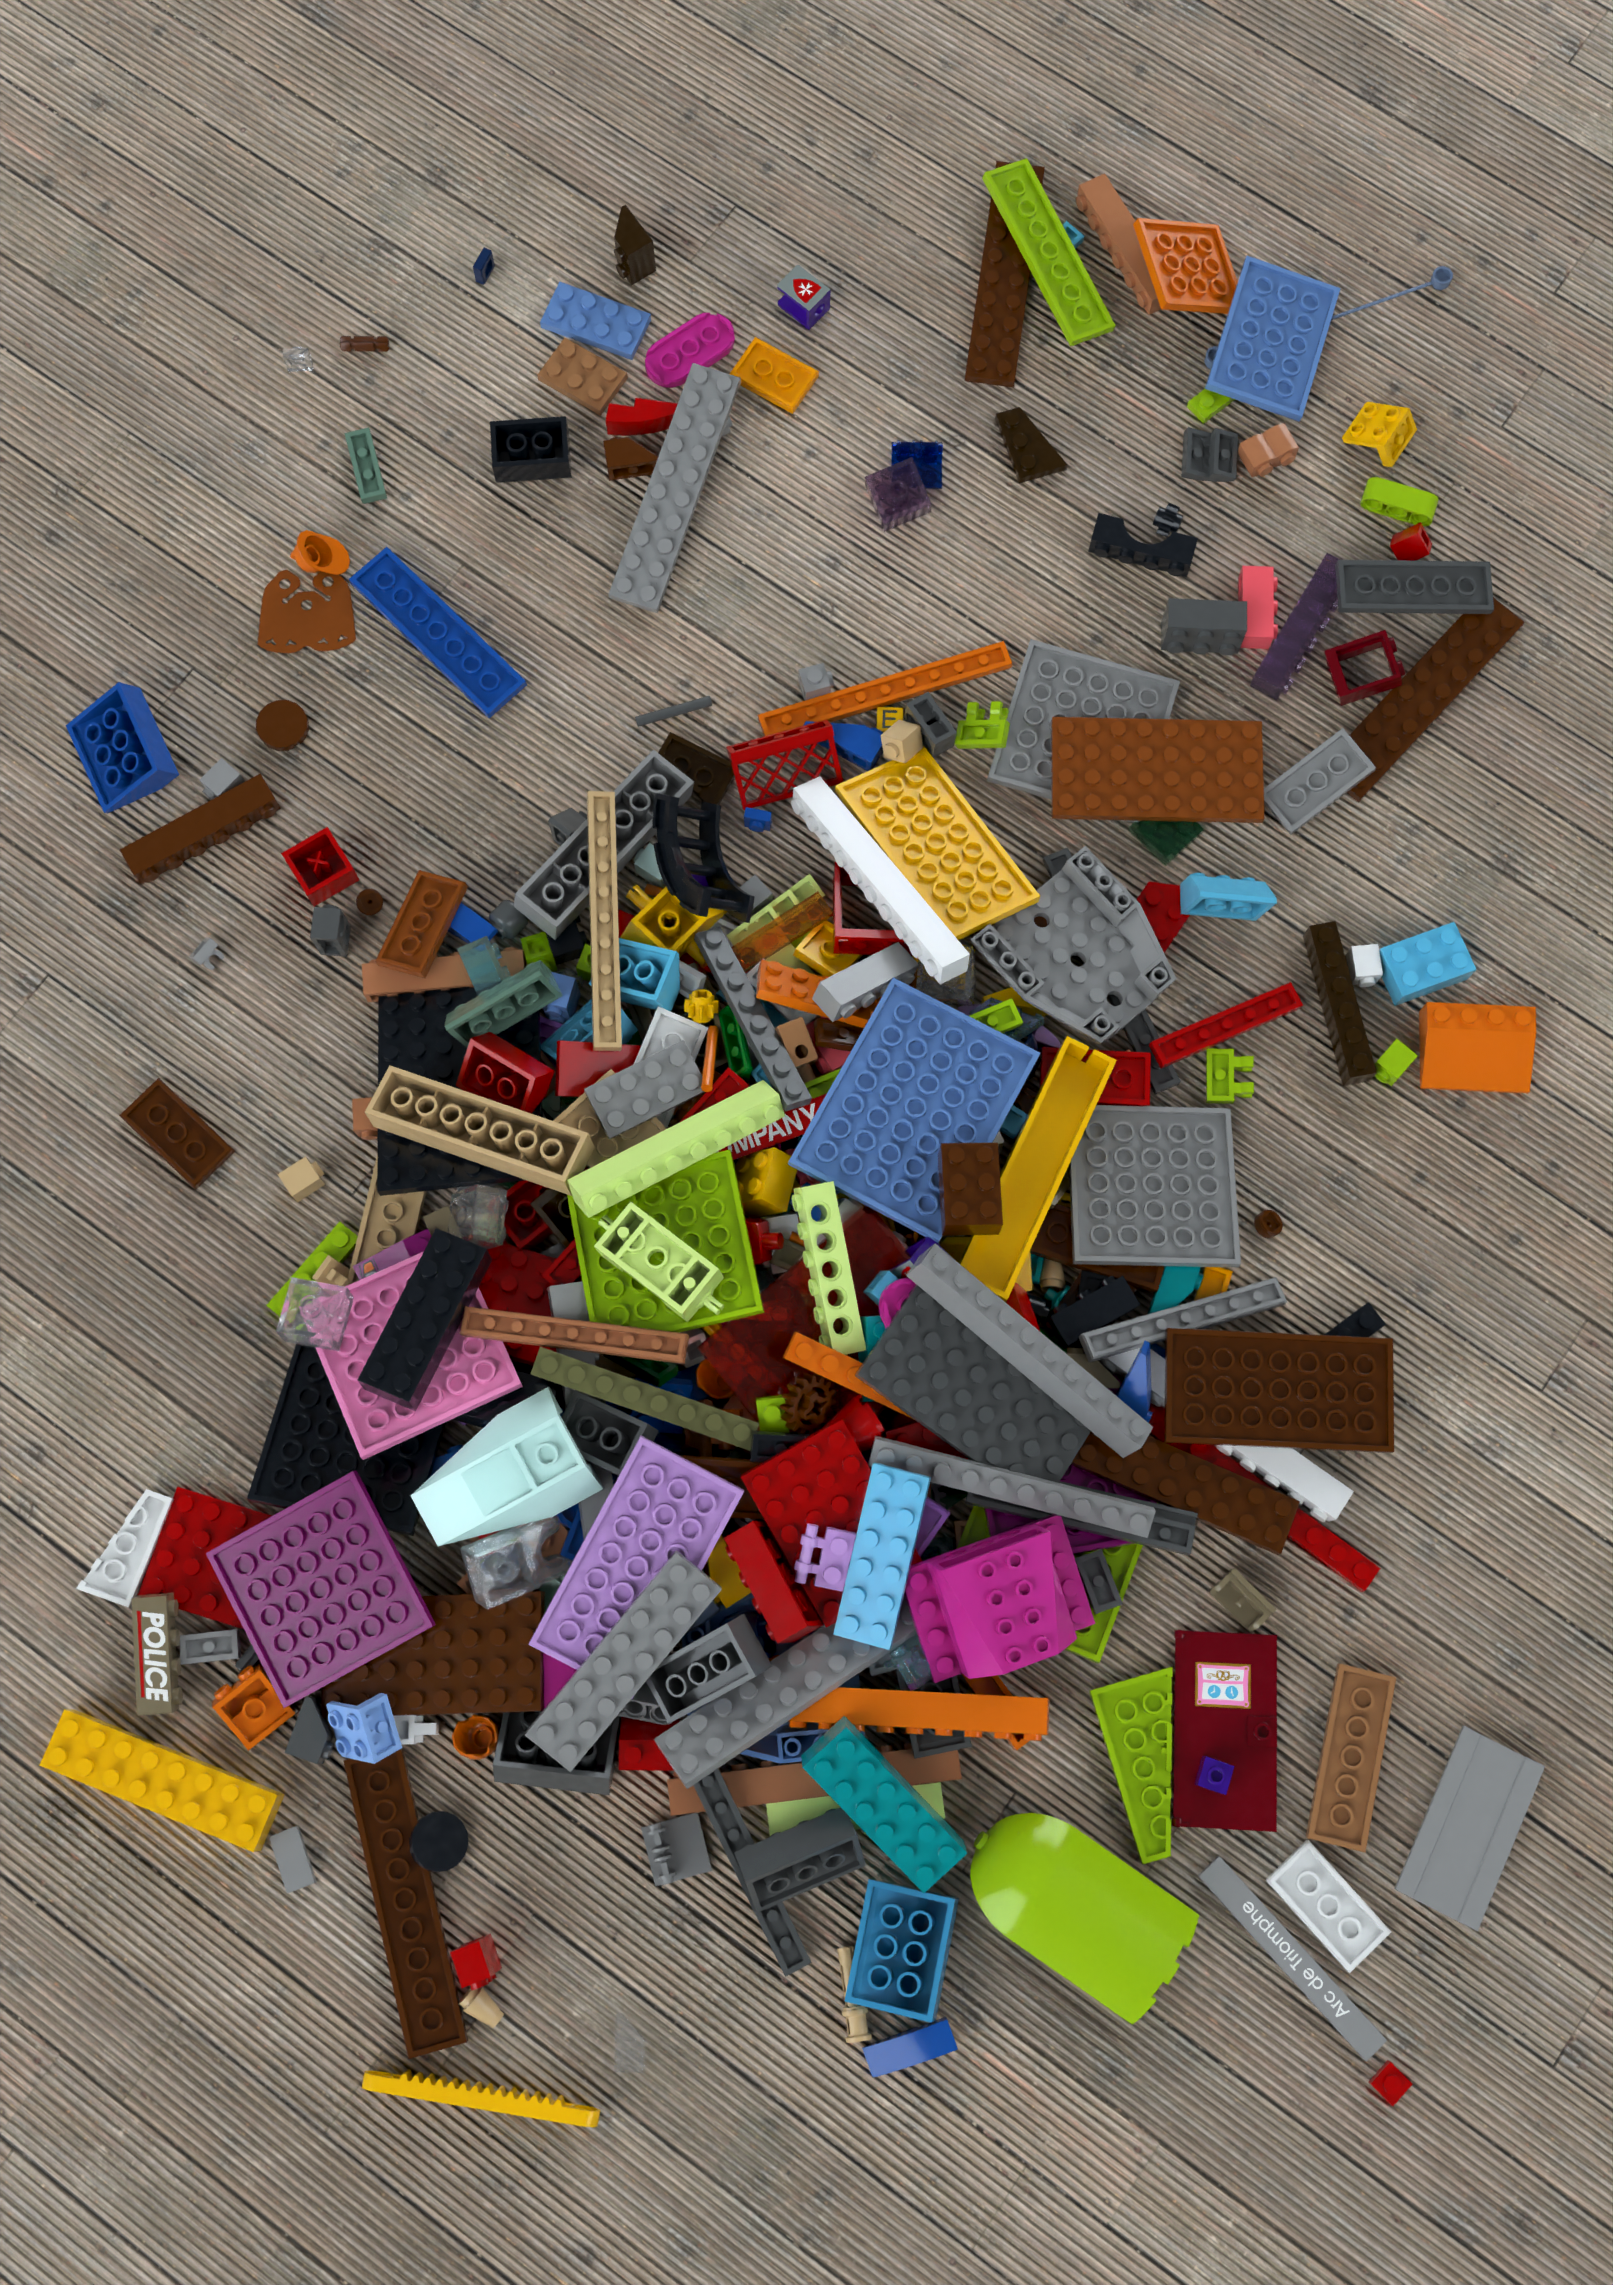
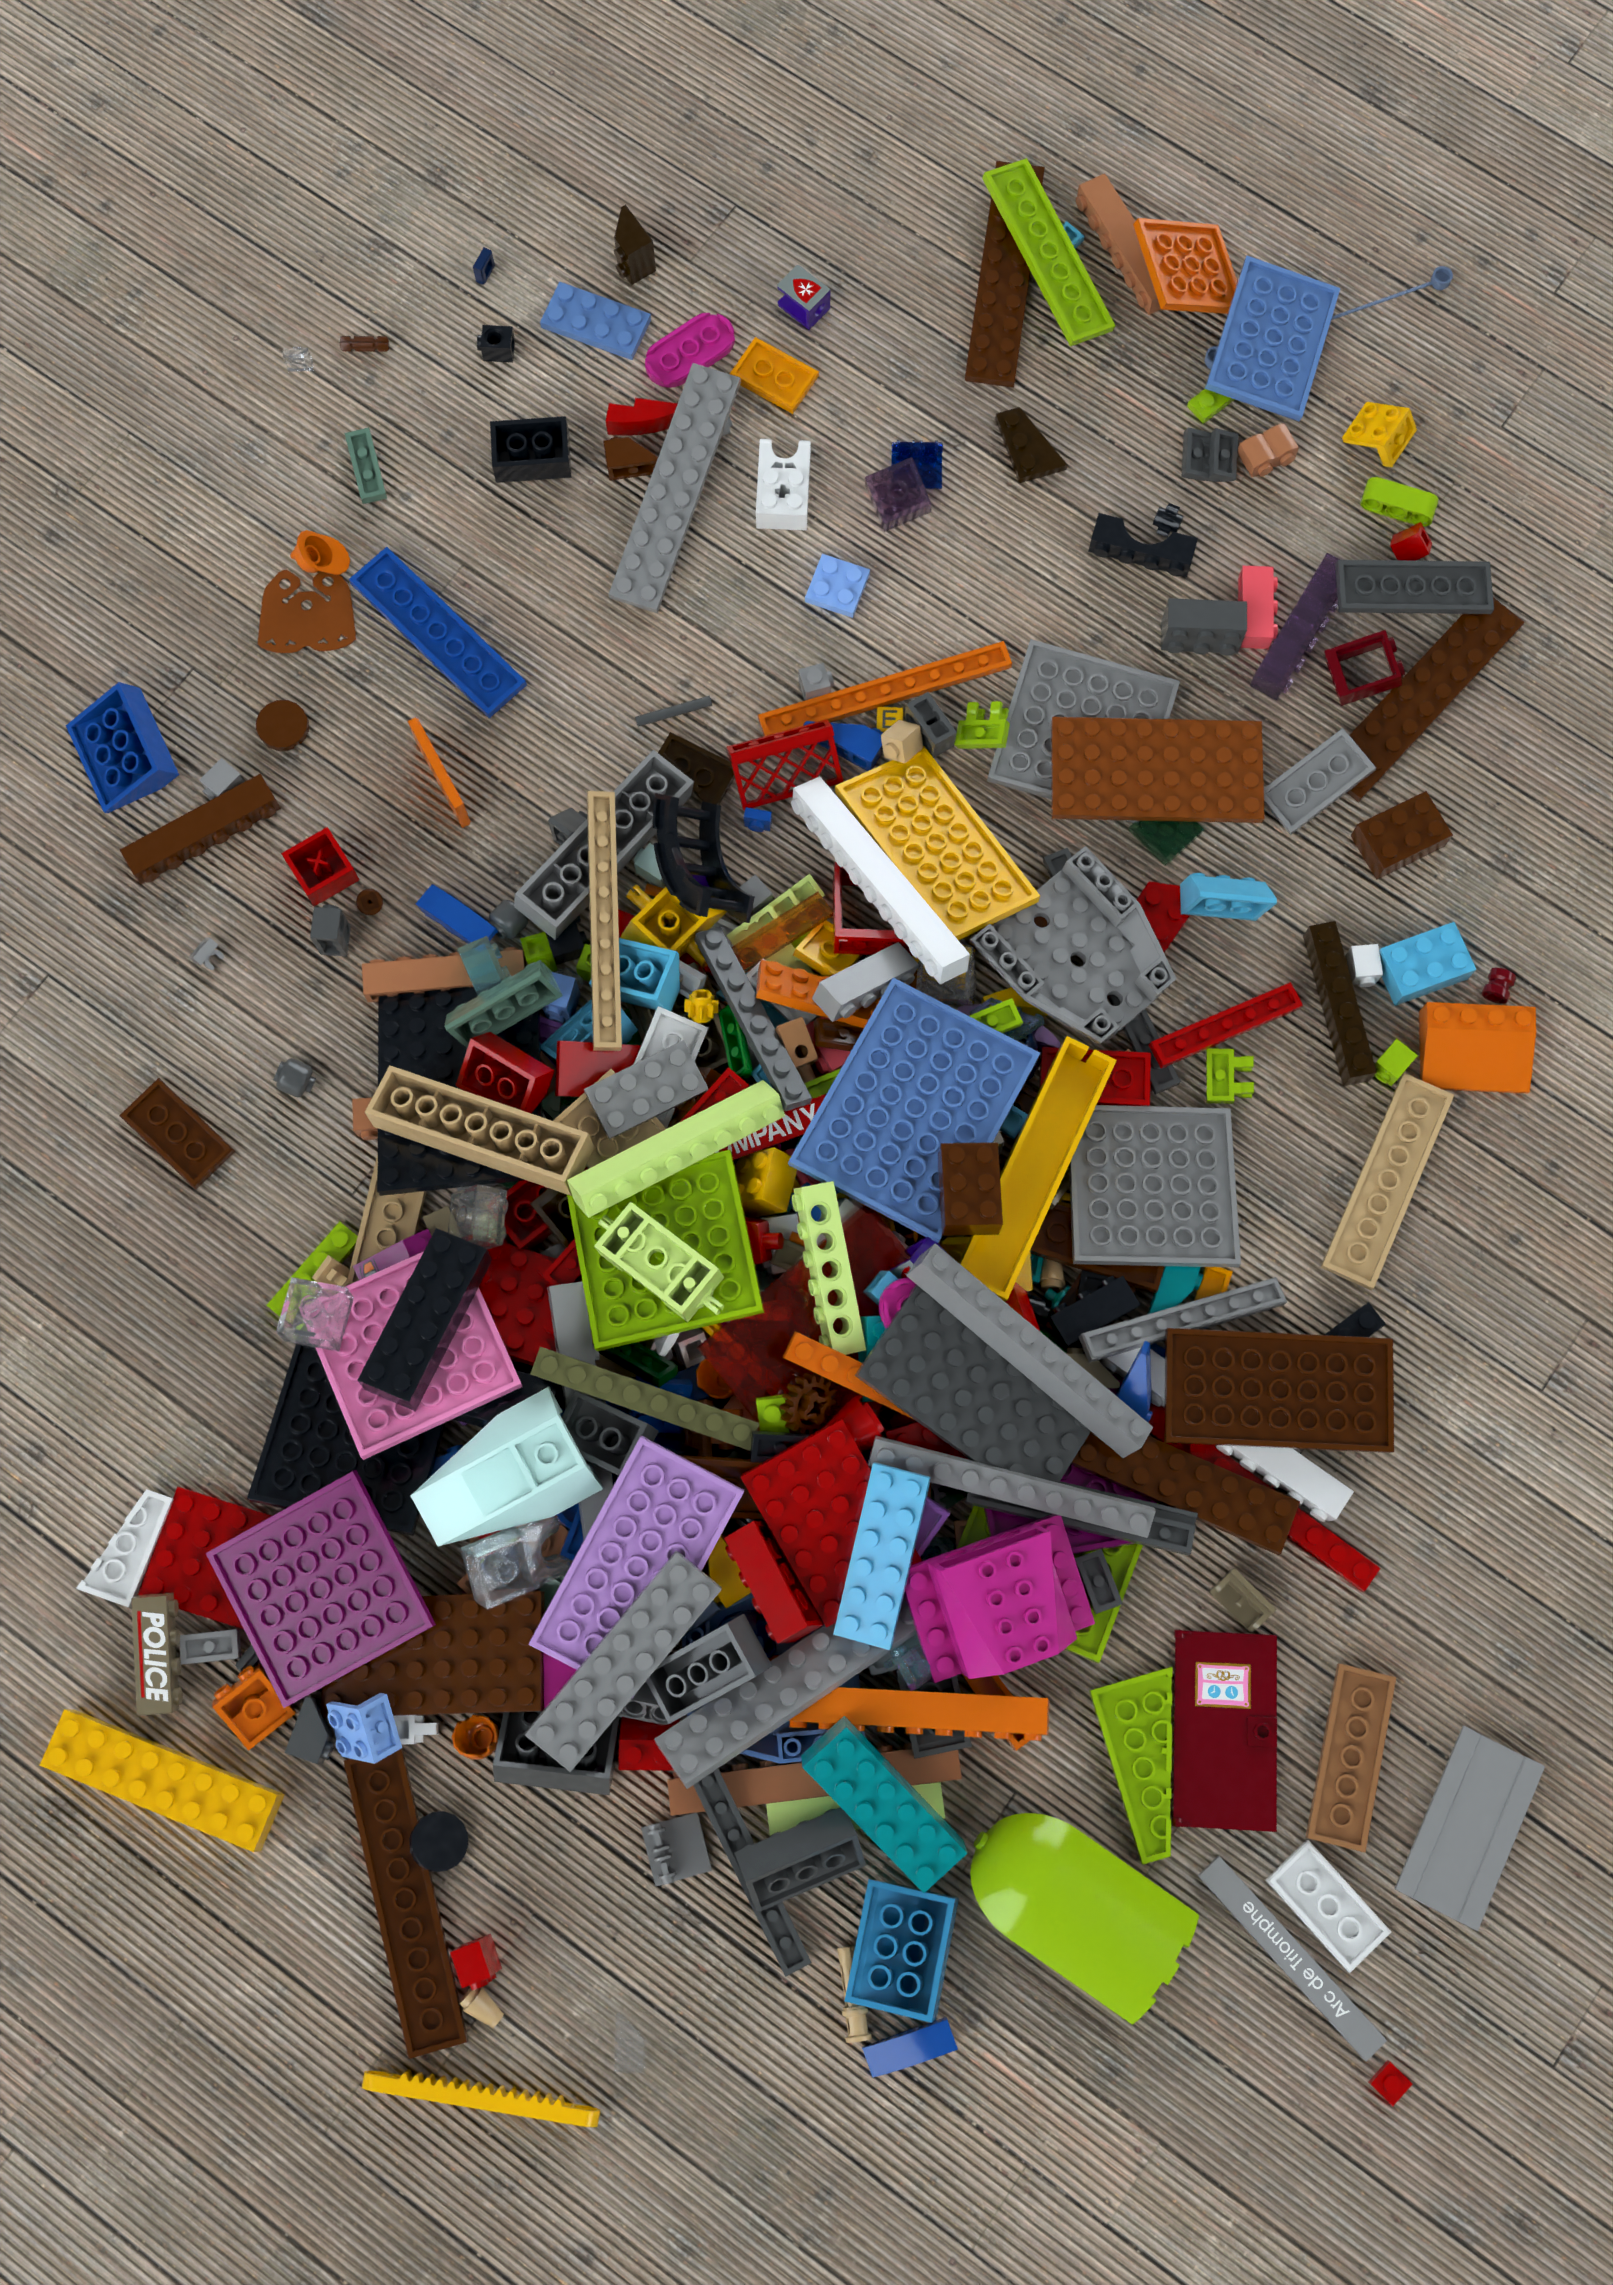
(292, 1859): light grey tile -> none
(294, 1077): none -> dark grey head
(302, 1178): tan brick -> none
(421, 924): dark orange tile -> none
(439, 772): none -> orange tile
(499, 352): none -> black brick
(575, 1335): nougat tile -> none
(582, 376): medium nougat plate -> none
(709, 1059): orange bar -> none
(783, 488): none -> white brick
(833, 1560): lavender plate -> none
(837, 585): none -> light blue plate
(1214, 1775): dark purple brick -> none
(1268, 1224): reddish brown tile -> none
(1387, 1181): none -> tan plate
(1401, 835): none -> reddish brown brick
(1498, 986): none -> dark red wheel

